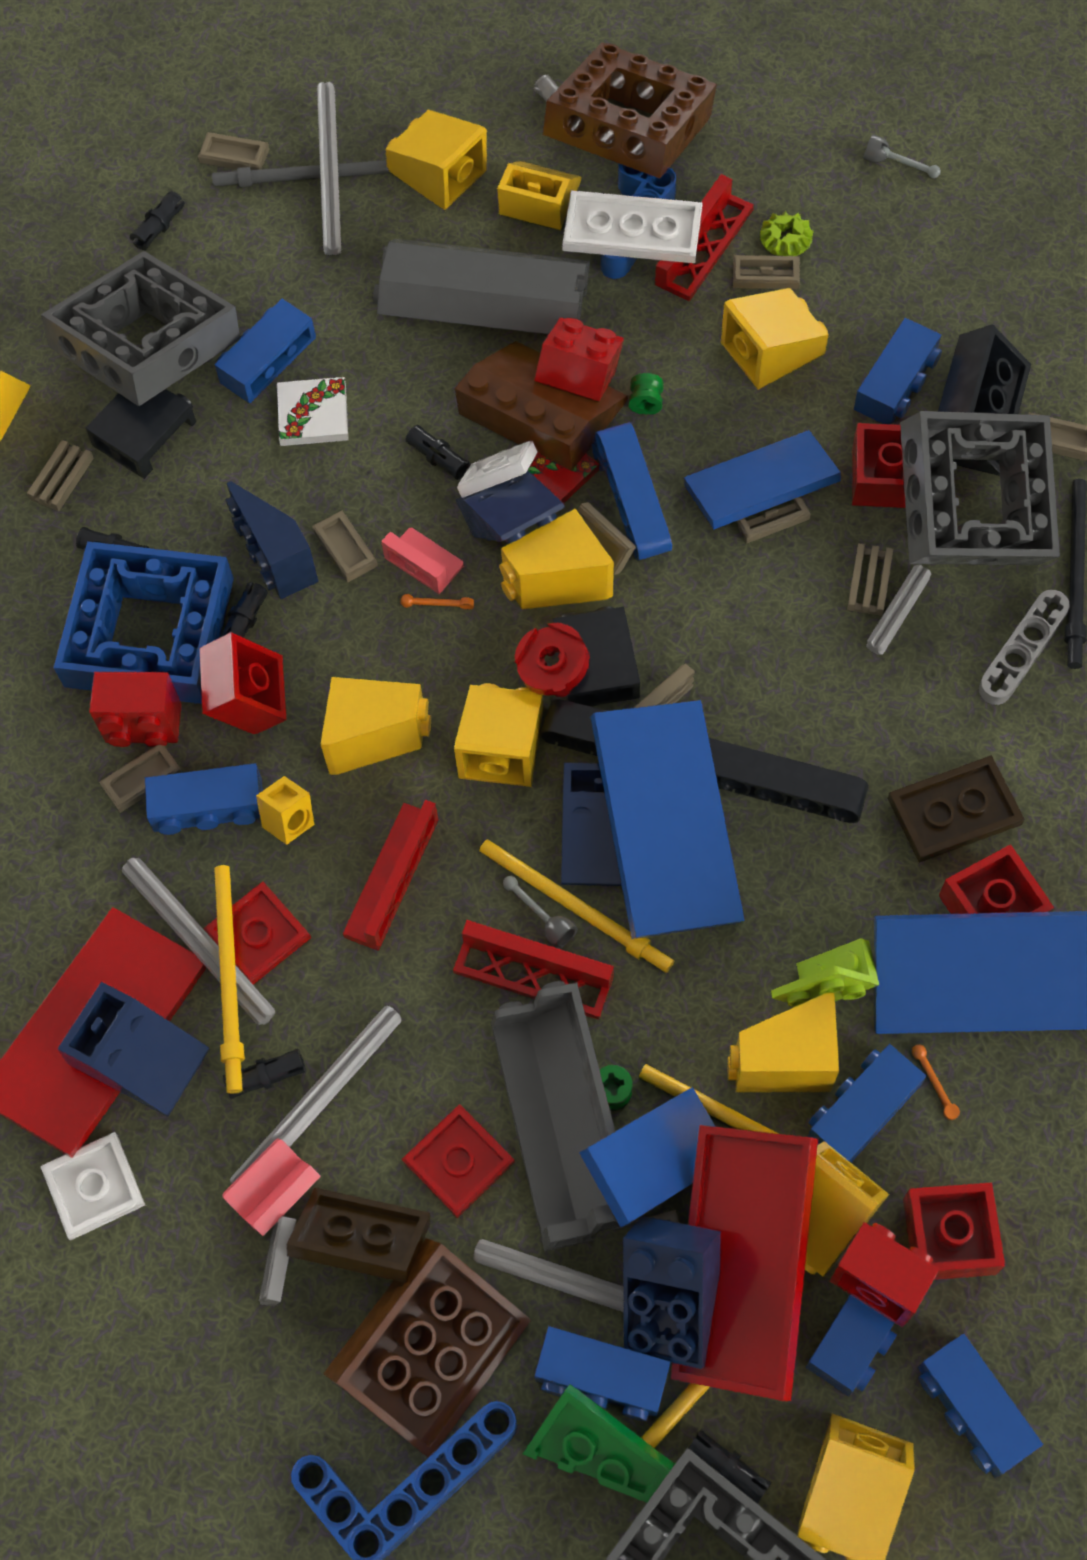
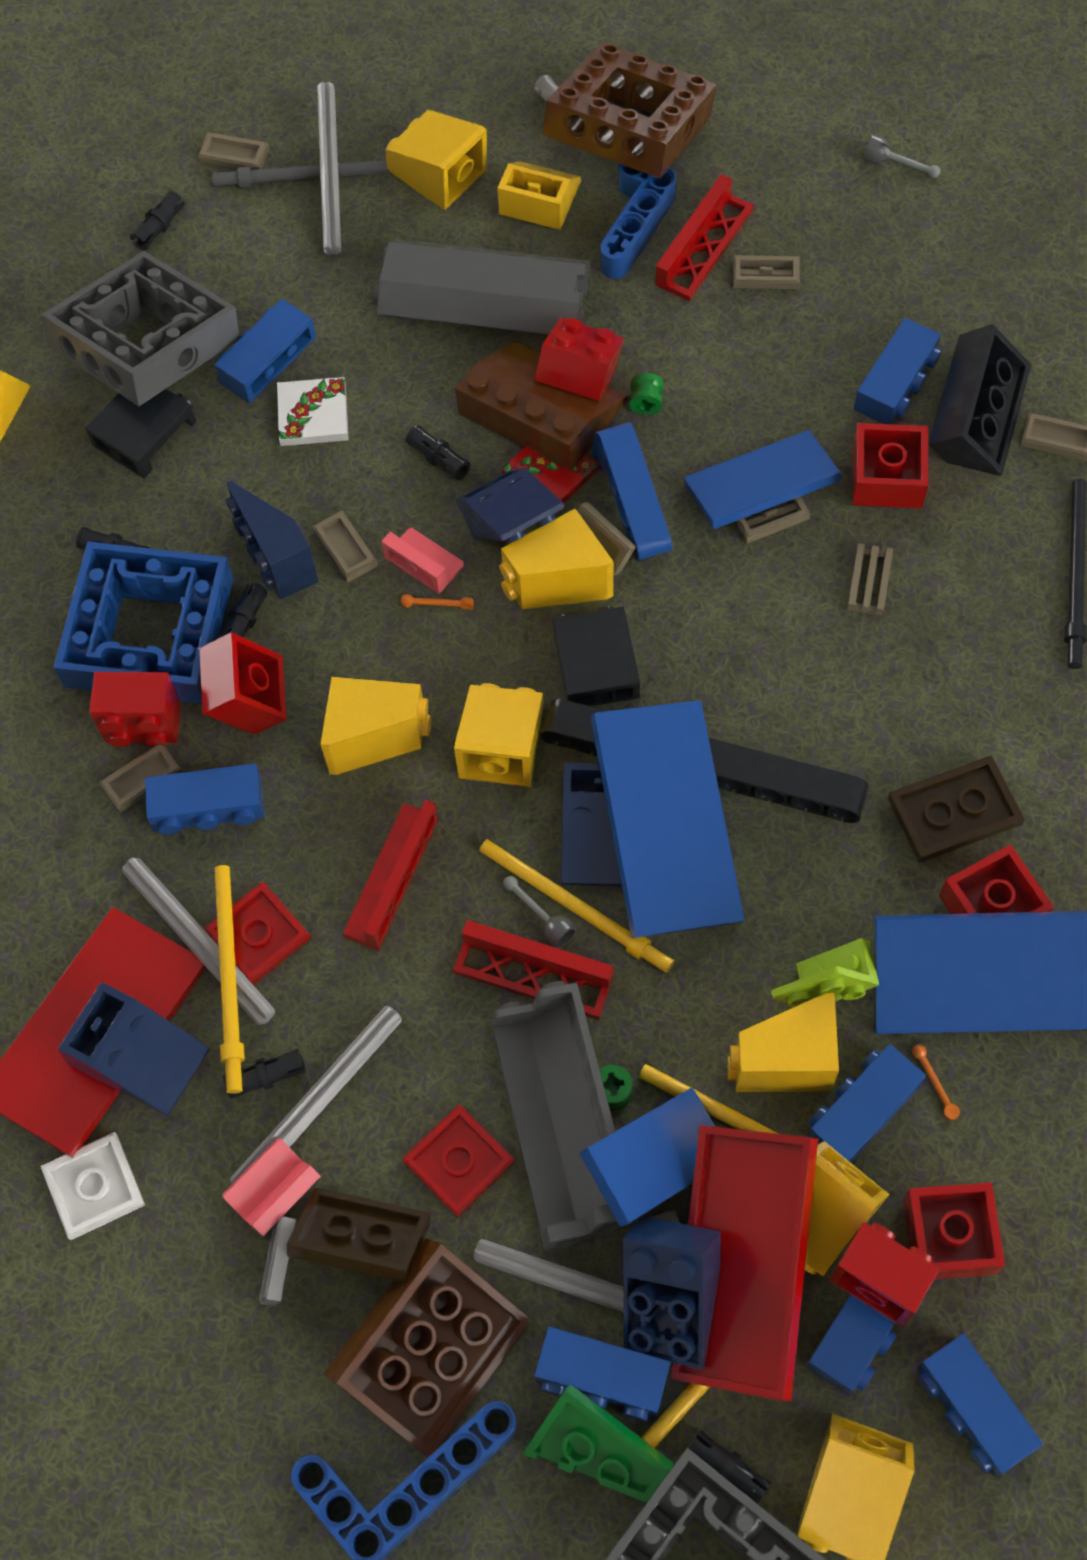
(71, 453): dark tan tile -> none
(285, 810): yellow brick -> none
(497, 469): white tile -> none
(562, 676): red plate -> none
(632, 226): white tile -> none
(671, 689): dark tan tile -> none
(771, 334): yellow slope -> none
(791, 244): lime gear -> none
(898, 609): light grey axle -> none
(1026, 483): dark grey brick -> none
(1026, 648): light grey beam -> none

